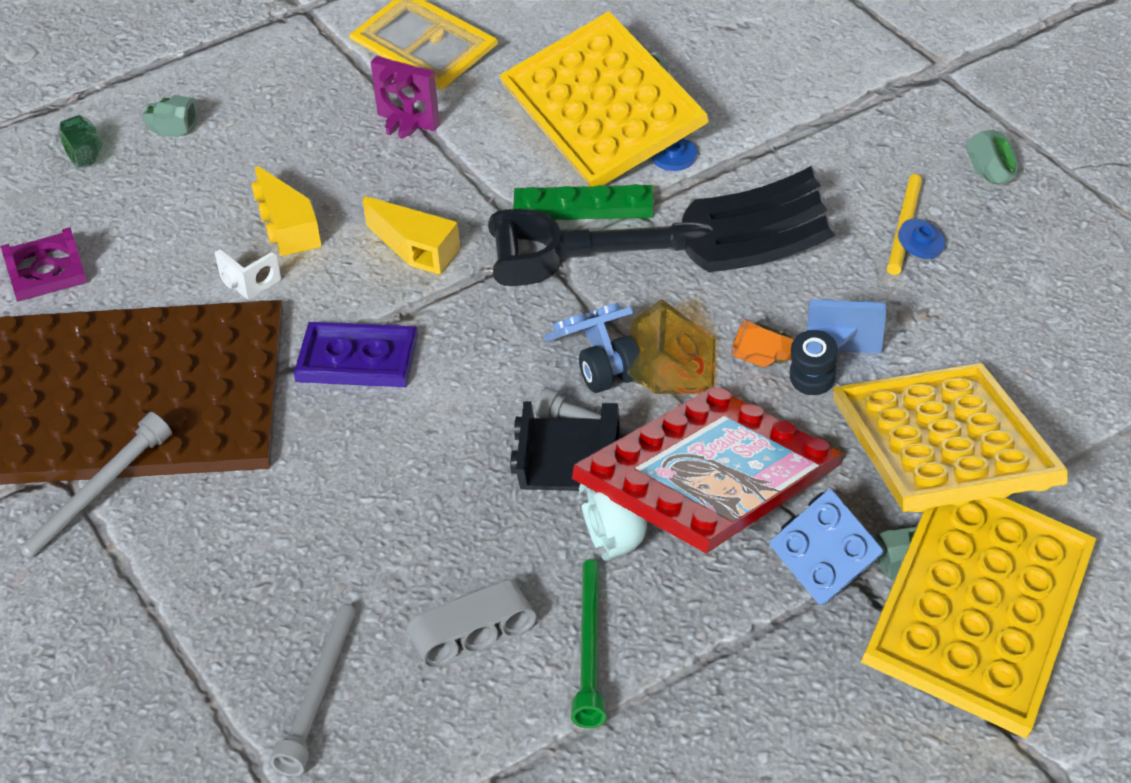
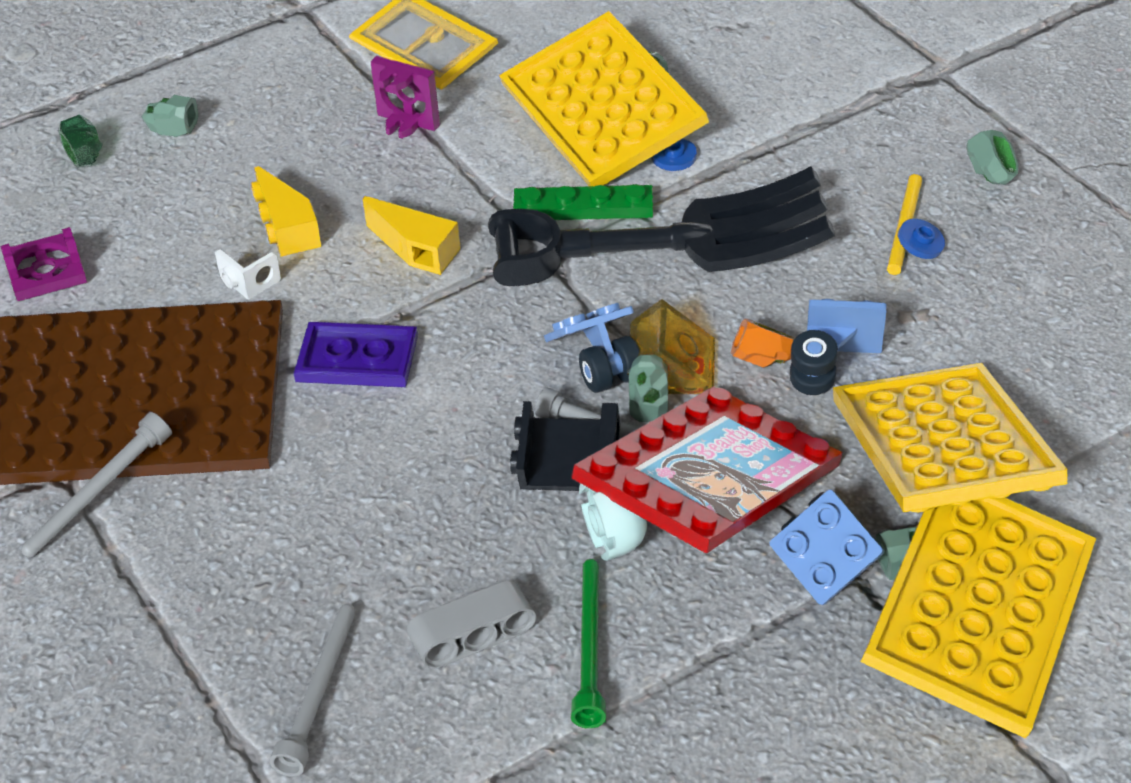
(648, 388): none -> sand green rock

